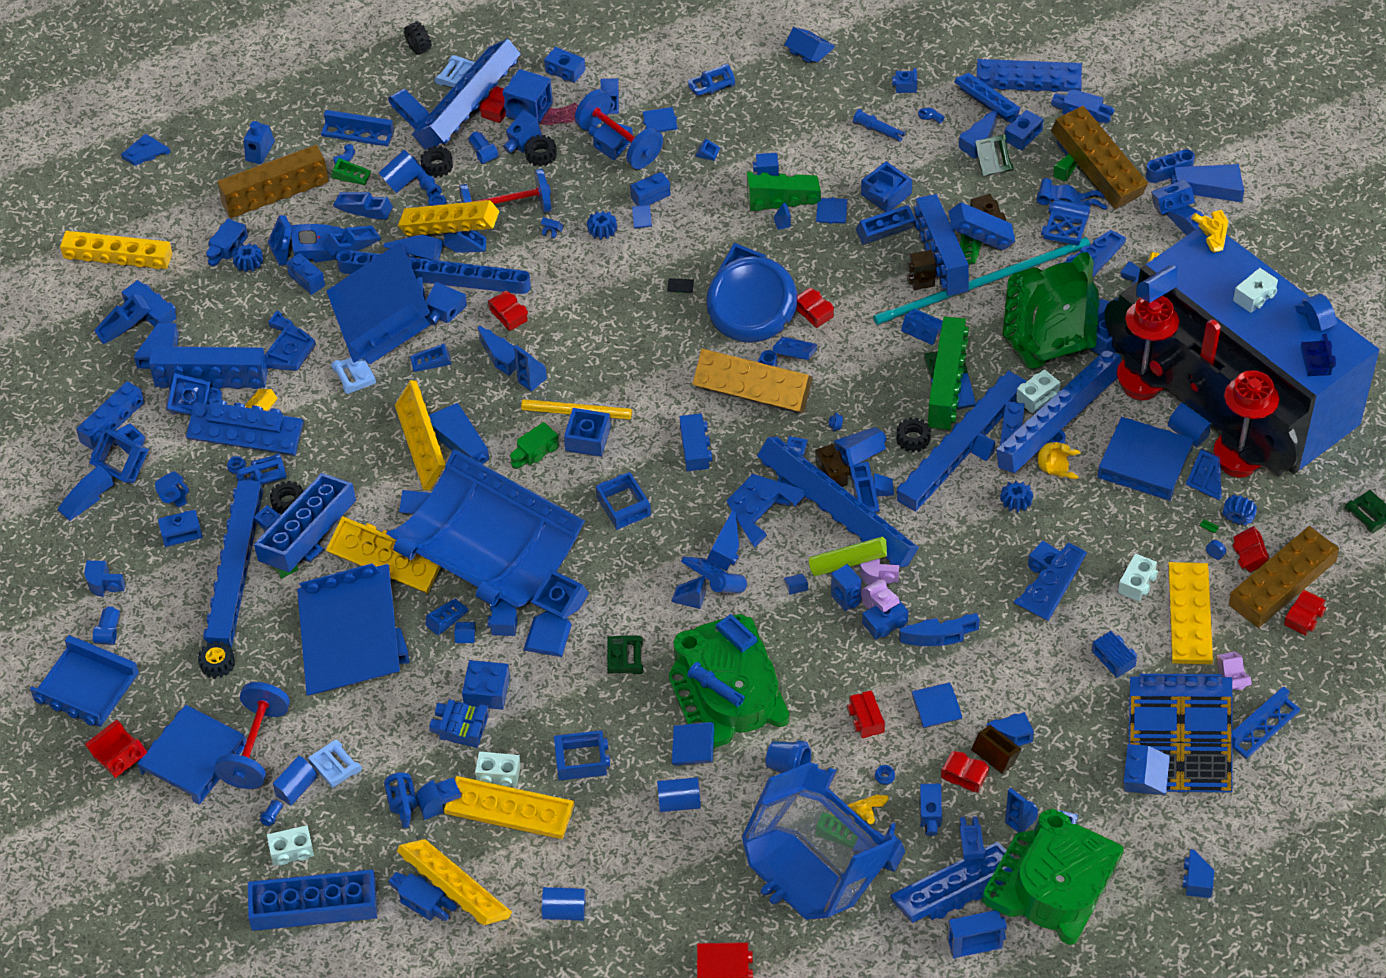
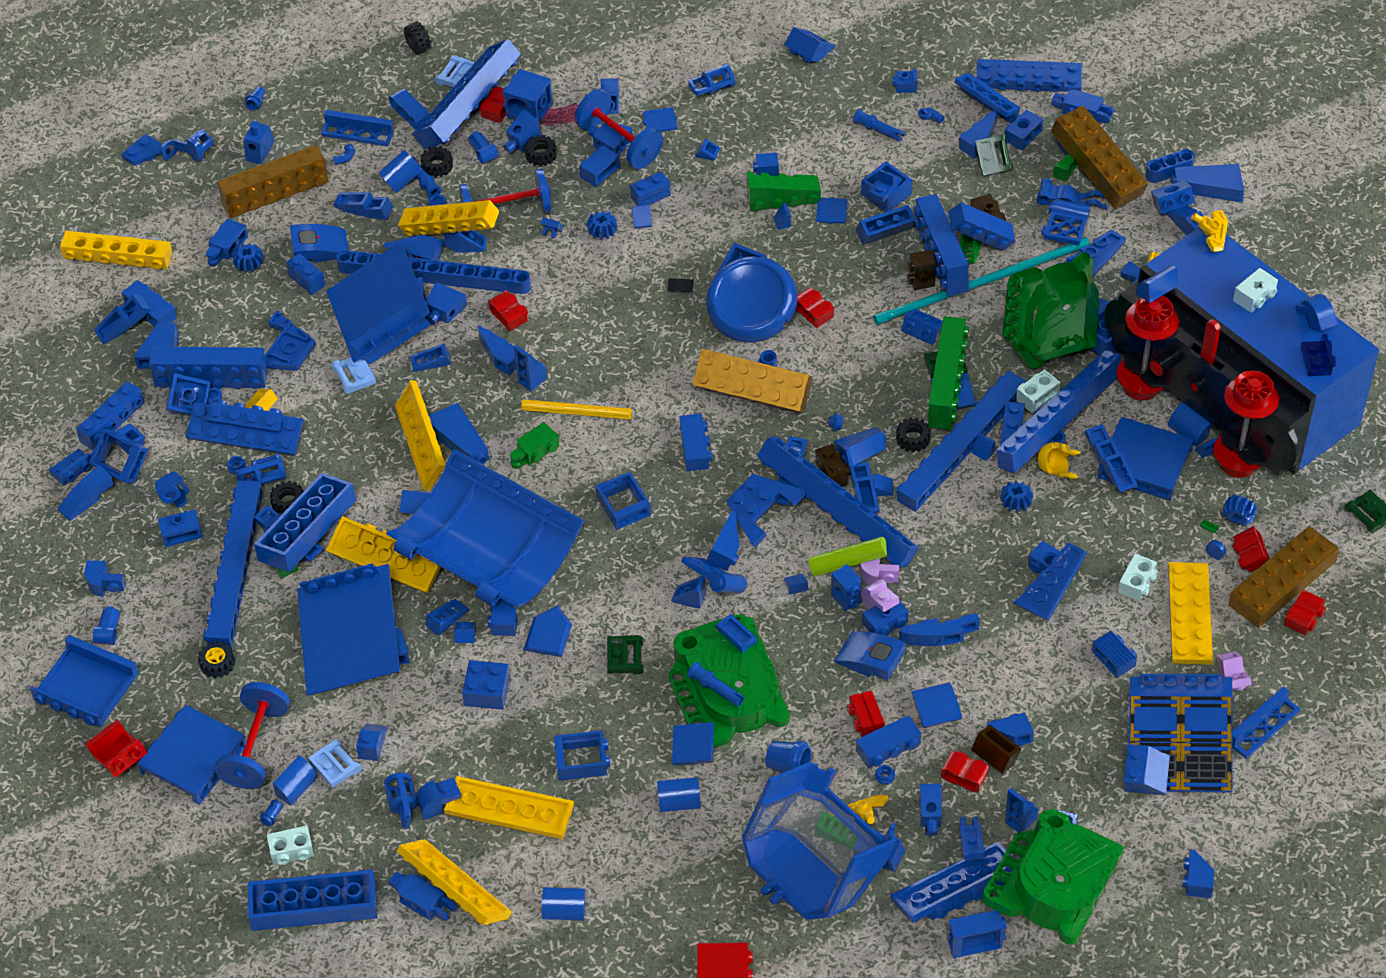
(71, 467): none -> blue bracket
(191, 146): none -> blue piece
(254, 99): none -> blue cone
(280, 239): blue wing -> none
(344, 165): green slope -> none
(351, 239): blue slope -> none
(371, 741): none -> blue slope
(460, 722): blue hips -> none
(498, 764): light aqua brick -> none
(560, 595): blue slope -> none
(564, 64): blue brick -> none
(587, 432): blue brick -> none
(599, 166): none -> blue brick
(795, 348): blue tile -> none
(871, 654): none -> blue slope
(888, 742): none -> blue brick
(1110, 458): none -> blue slope
(1206, 474): blue wing -> none
(1207, 448): none -> blue slope

